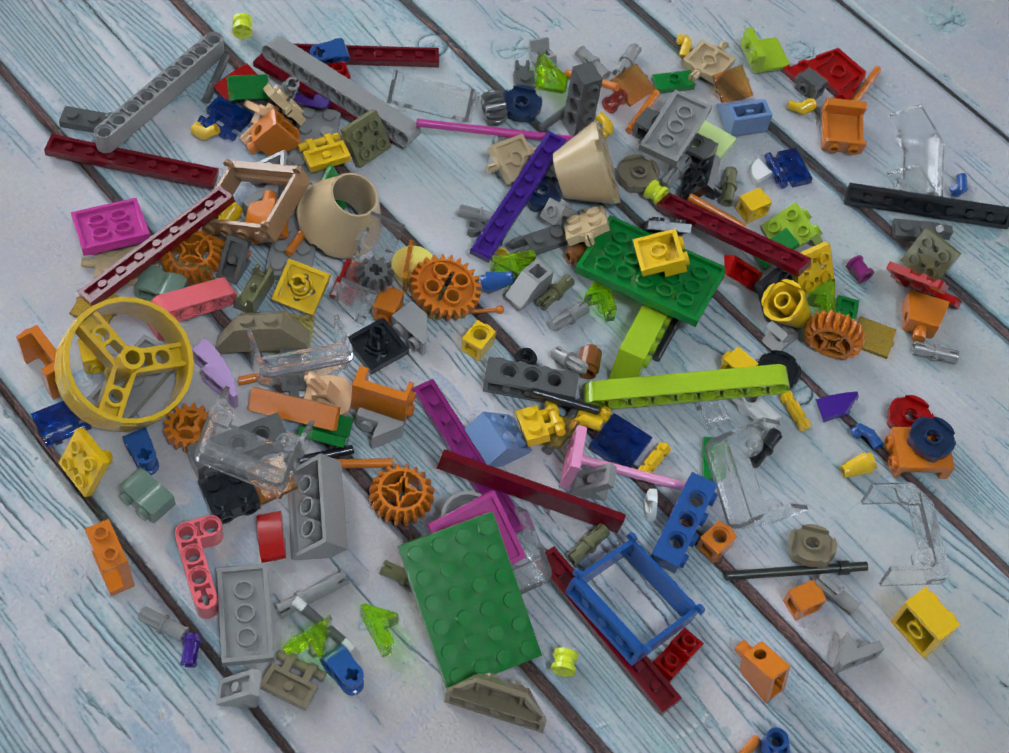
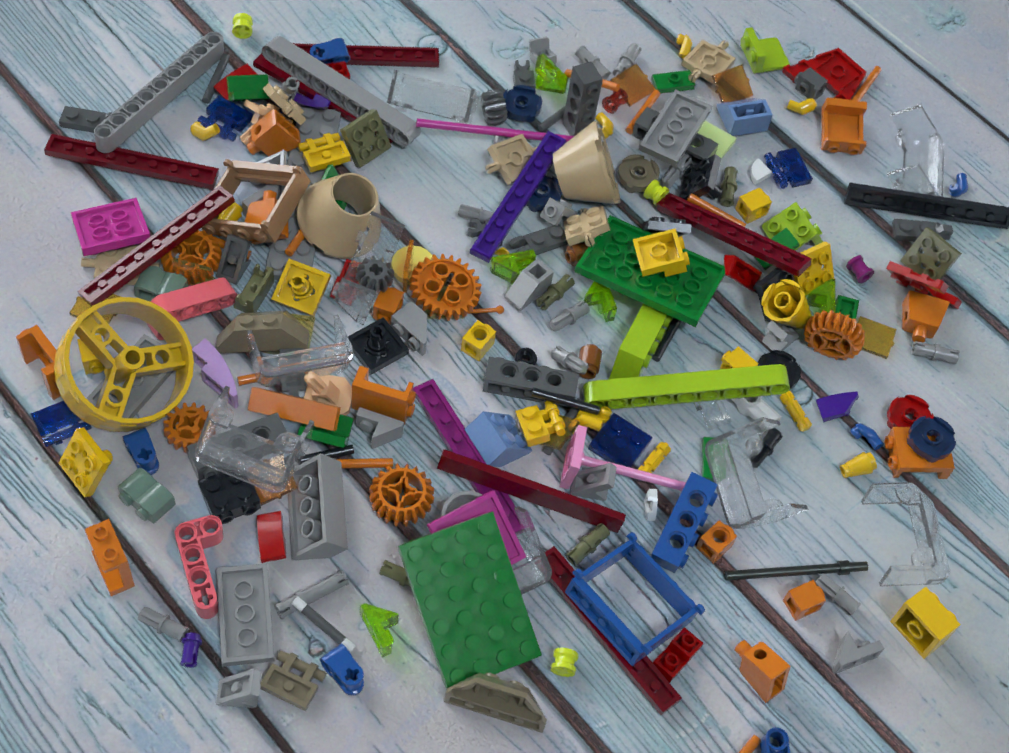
(316, 635): clear neon green slope -> none
(496, 280): blue cone -> none
(817, 557): dark tan plate -> none

